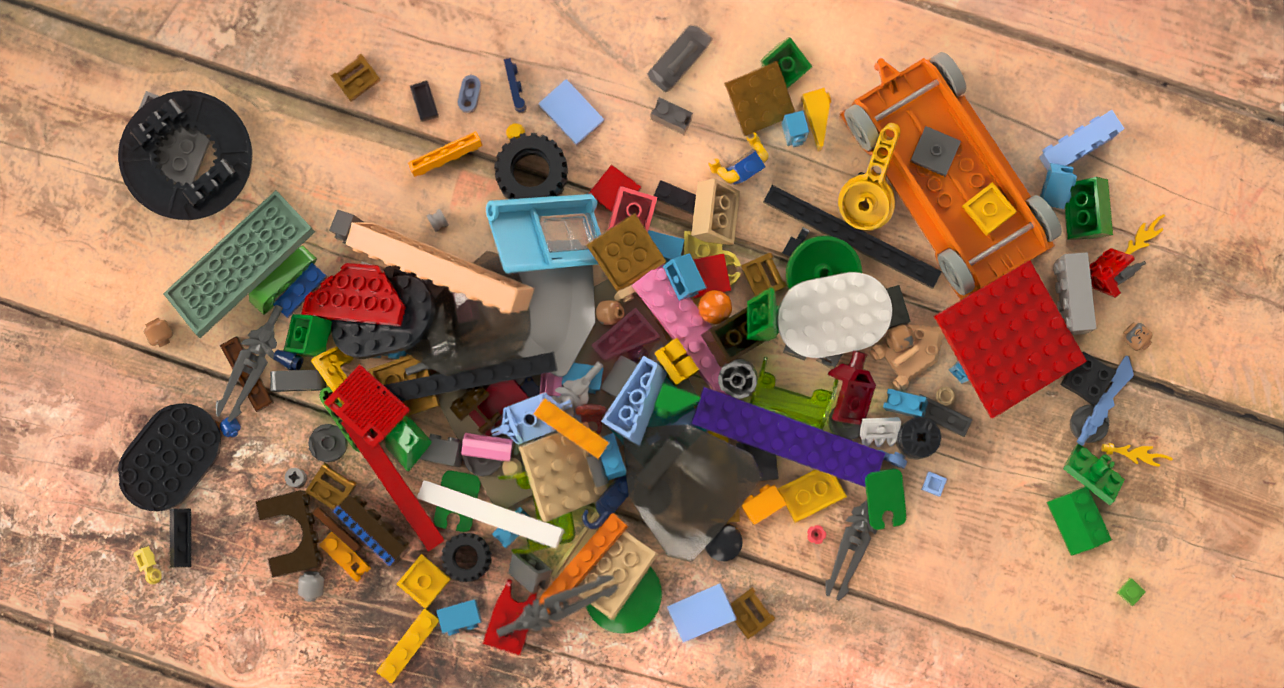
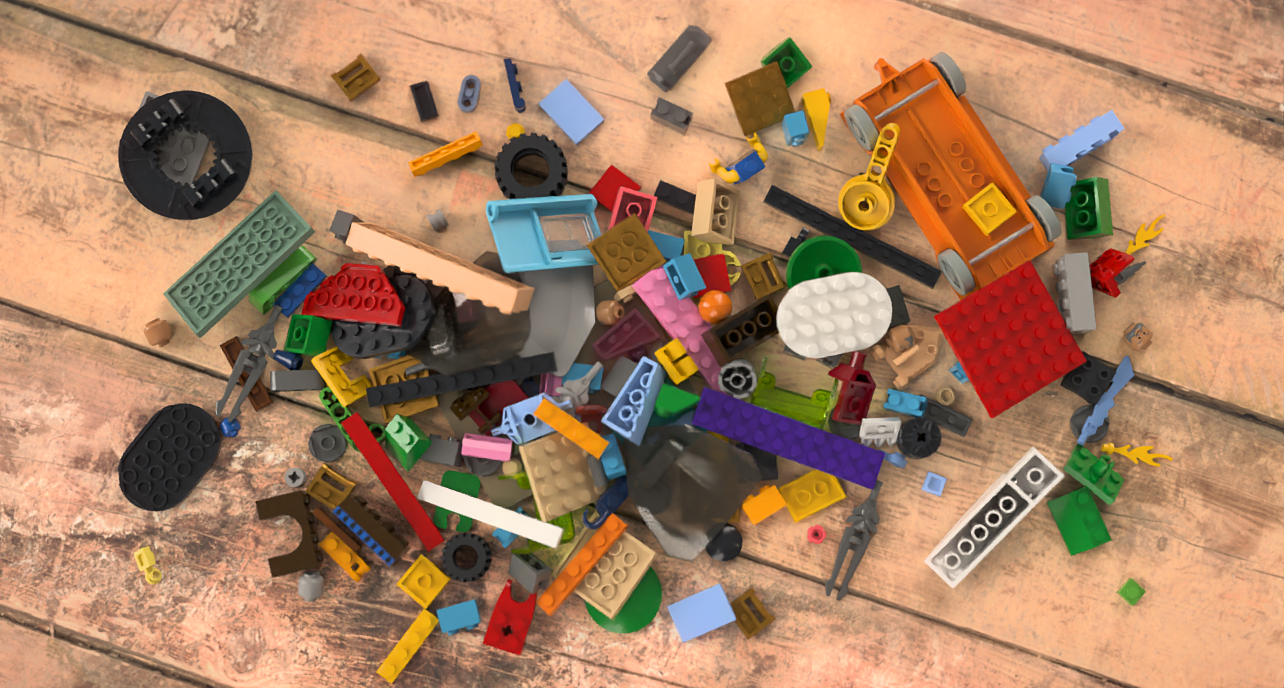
(180, 538): black plate -> none
(367, 406): red window -> none
(537, 616): dark grey sword -> none
(762, 316): green slope -> none
(885, 494): green piece -> none
(935, 151): dark grey plate -> none
(993, 516): none -> white slope

